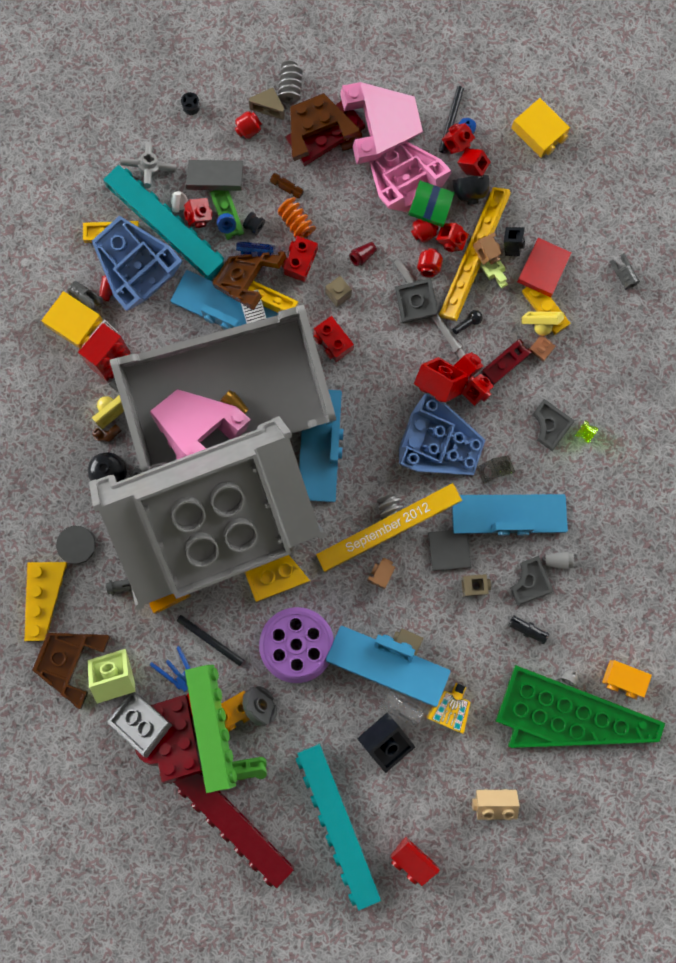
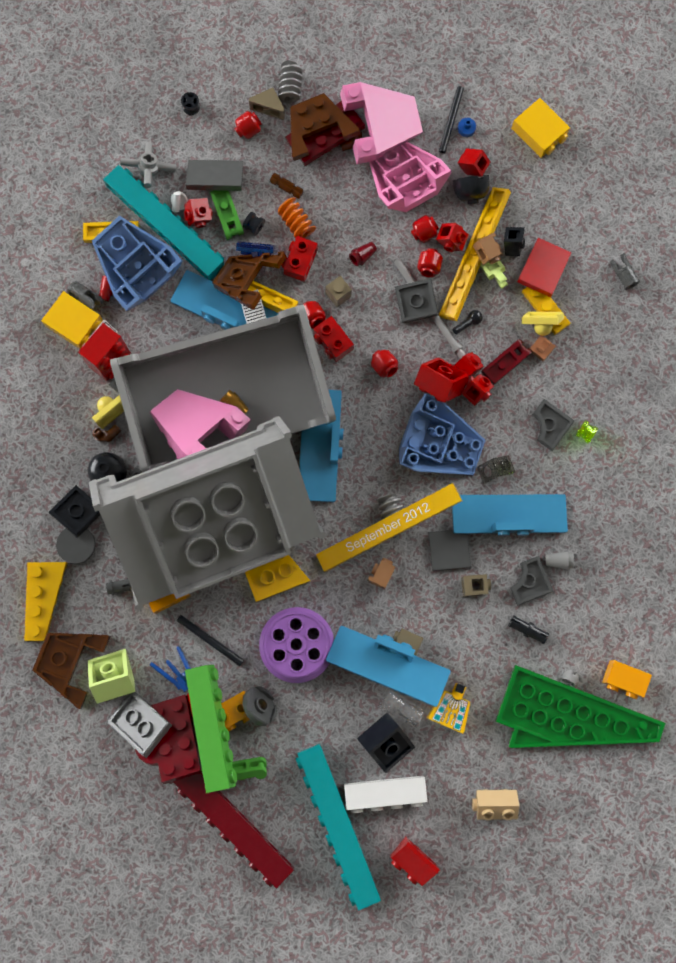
(75, 511): none -> black tile
(226, 223): blue tile -> none
(314, 313): none -> red head
(384, 363): none -> red head
(385, 793): none -> white brick
(431, 203): green slope -> none
(458, 138): red brick -> none

